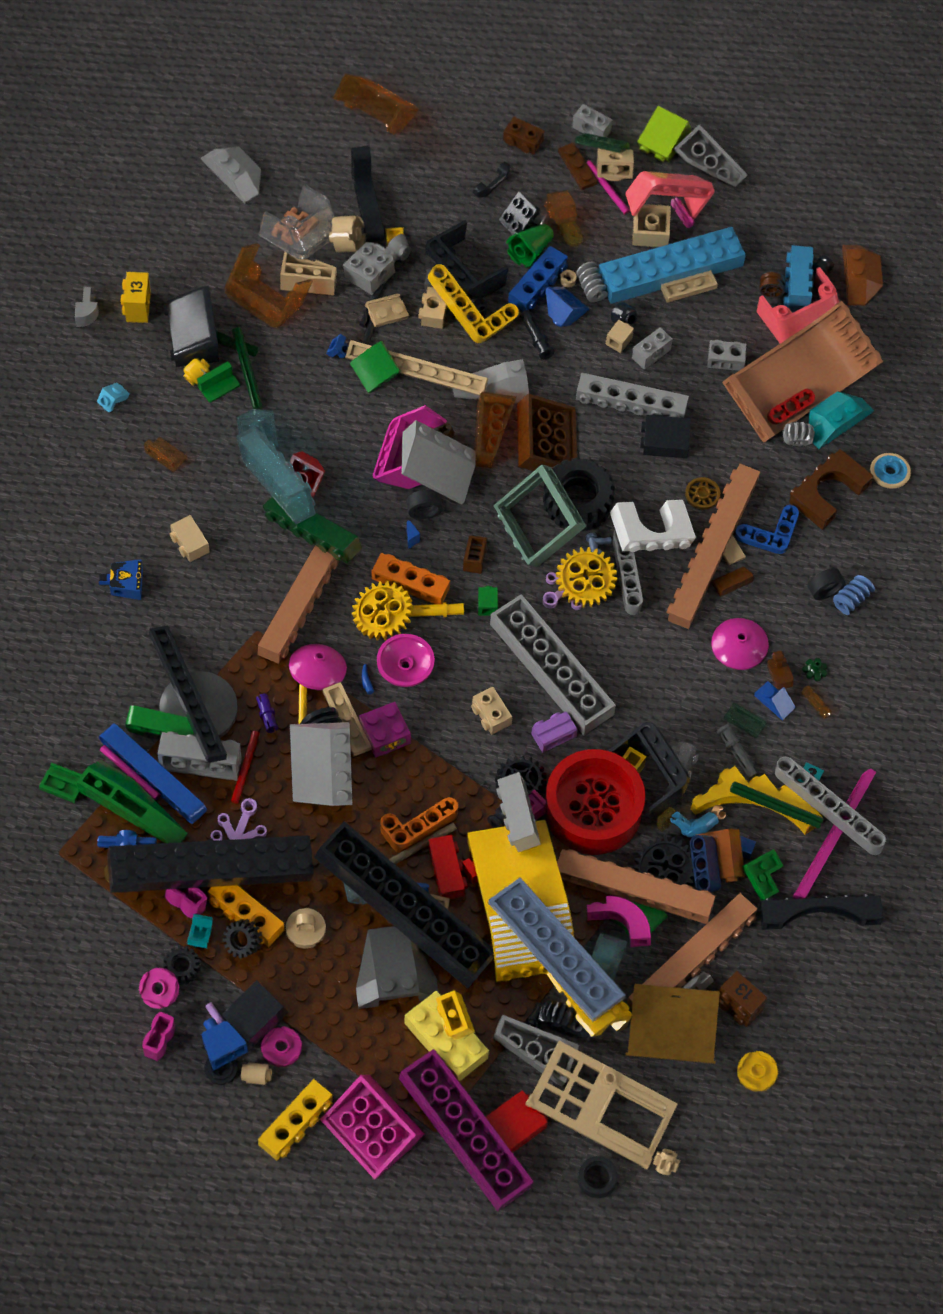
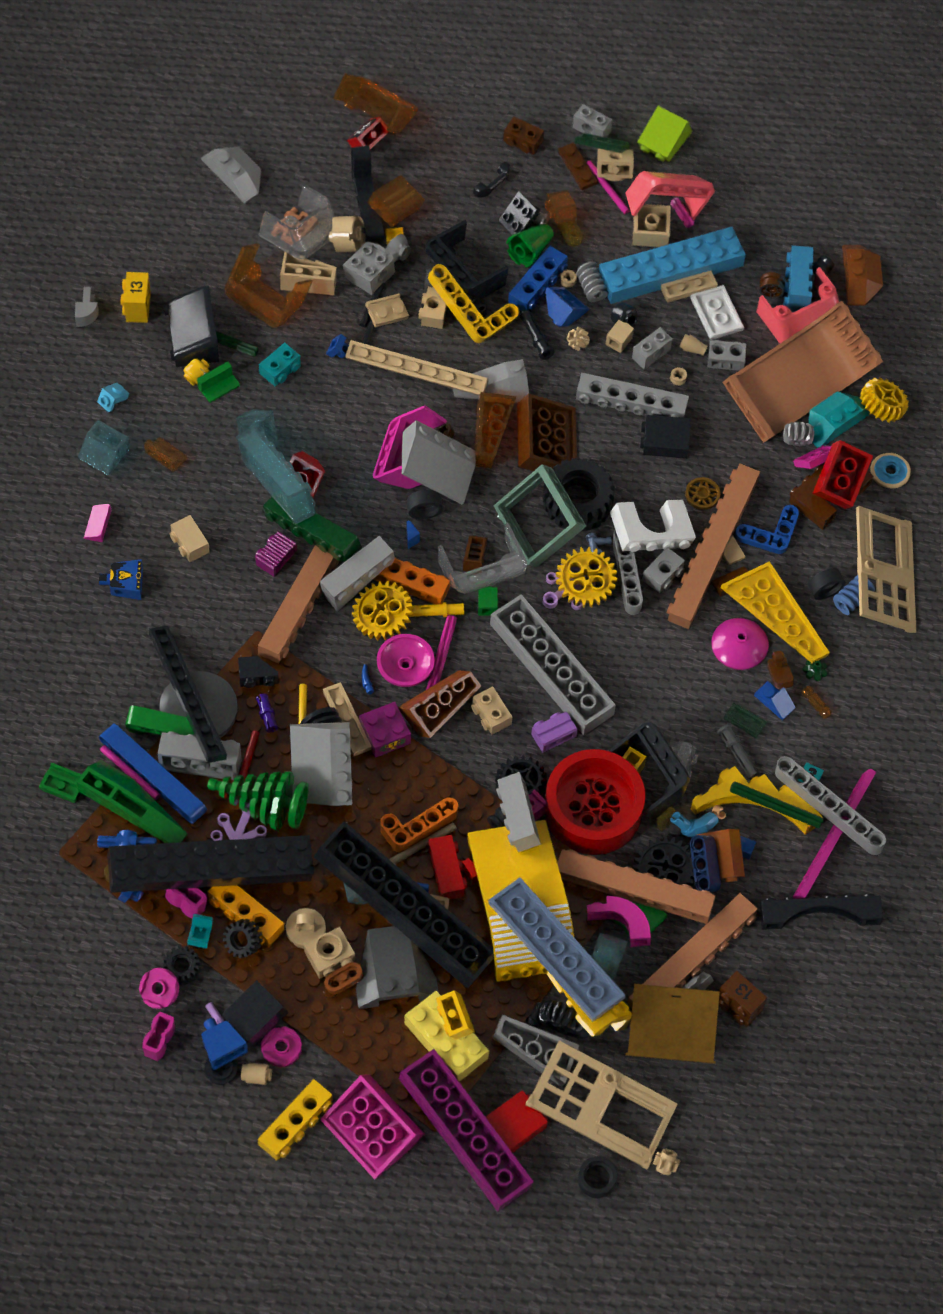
(98, 522): none -> slope
(104, 447): none -> clear light blue slope
(135, 896): none -> blue tile
(247, 368): dark green axle -> none
(256, 672): none -> black slope
(267, 797): none -> green plant
(275, 553): none -> magenta brick
(280, 364): none -> teal brick
(317, 666): dark pink dish -> none
(328, 963): none -> tan brick
(343, 977): none -> dark orange plate
(356, 573): none -> light grey wedge
(369, 133): none -> red brick
(375, 367): green slope -> none
(396, 201): none -> clear orange brick
(439, 703): none -> dark orange wedge
(442, 650): none -> dark pink axle
(510, 566): none -> clear windscreen
(578, 338): none -> tan gear
(665, 561): none -> light grey brick
(681, 372): none -> tan bush
(692, 345): none -> tan cone
(706, 154): light grey wedge -> none
(717, 312): none -> white tile
(757, 1071): yellow tile -> none
(759, 874): green plate -> none
(770, 601): none -> yellow wing
(783, 406): red beam -> none
(813, 457): none -> dark pink tile
(842, 474): none -> red brick
(884, 399): none -> yellow gear
(897, 576): none -> tan door

